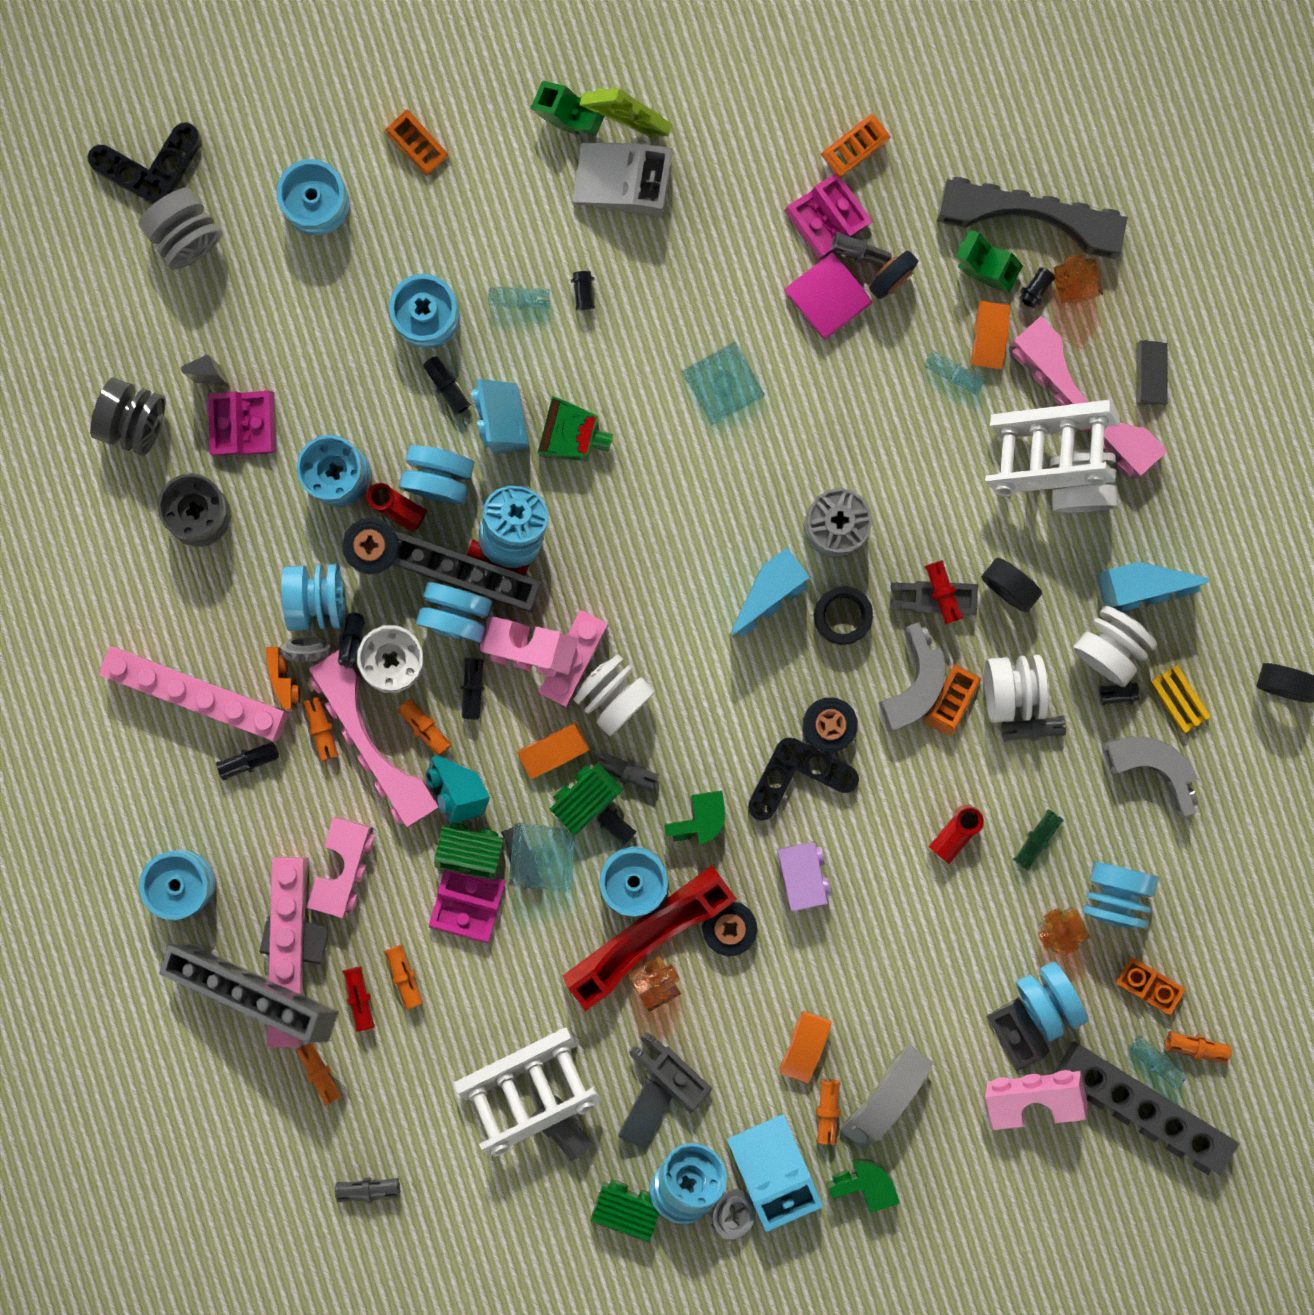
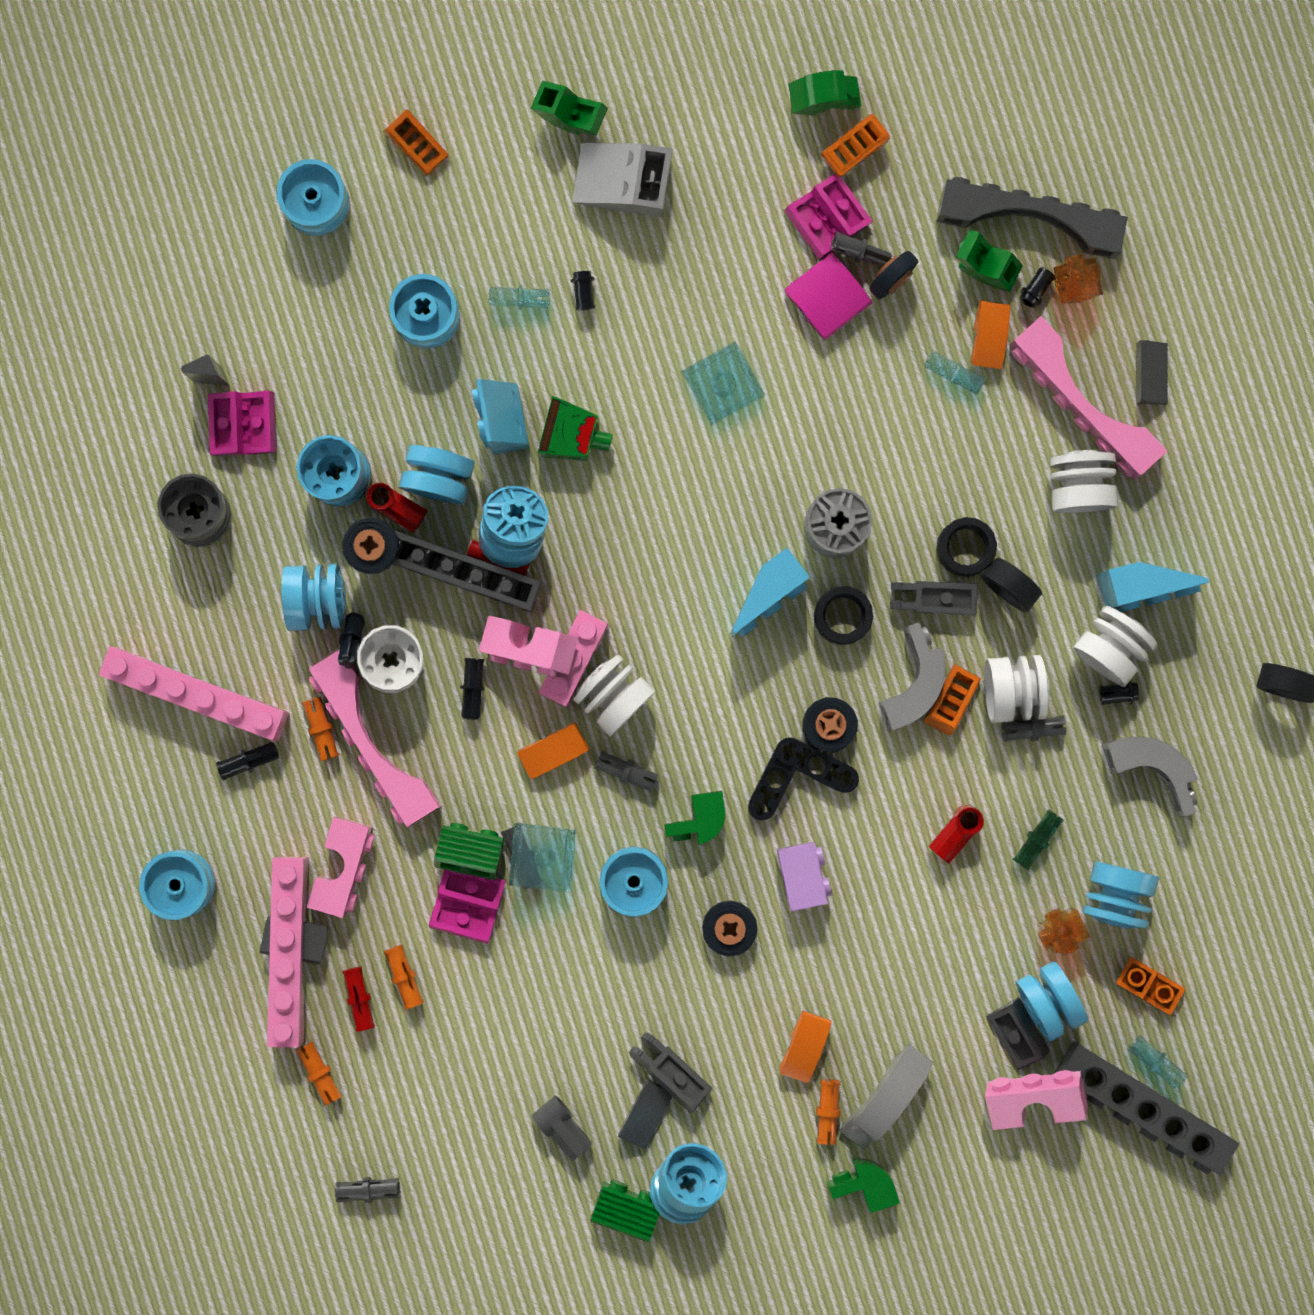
(127, 416): dark grey wheel -> none
(156, 173): black beam -> none
(180, 228): light grey wheel -> none
(249, 993): dark grey brick -> none
(285, 688): orange slope -> none
(305, 649): light grey gear -> none
(424, 727): orange pin -> none
(446, 385): black axle -> none
(454, 612): medium azure wheel -> none
(457, 789): teal slope -> none
(503, 1073): white fence -> none
(586, 798): green brick -> none
(608, 965): red arch -> none
(616, 825): black pin -> none
(627, 111): lime wing -> none
(655, 983): clear orange brick -> none
(743, 1217): light grey gear -> none
(774, 1172): medium azure slope -> none
(824, 91): none -> green brick
(943, 592): red pin -> none
(989, 550): none -> black tyre
(1039, 424): white fence -> none
(1194, 721): yellow tile -> none
(1198, 1047): orange pin -> none

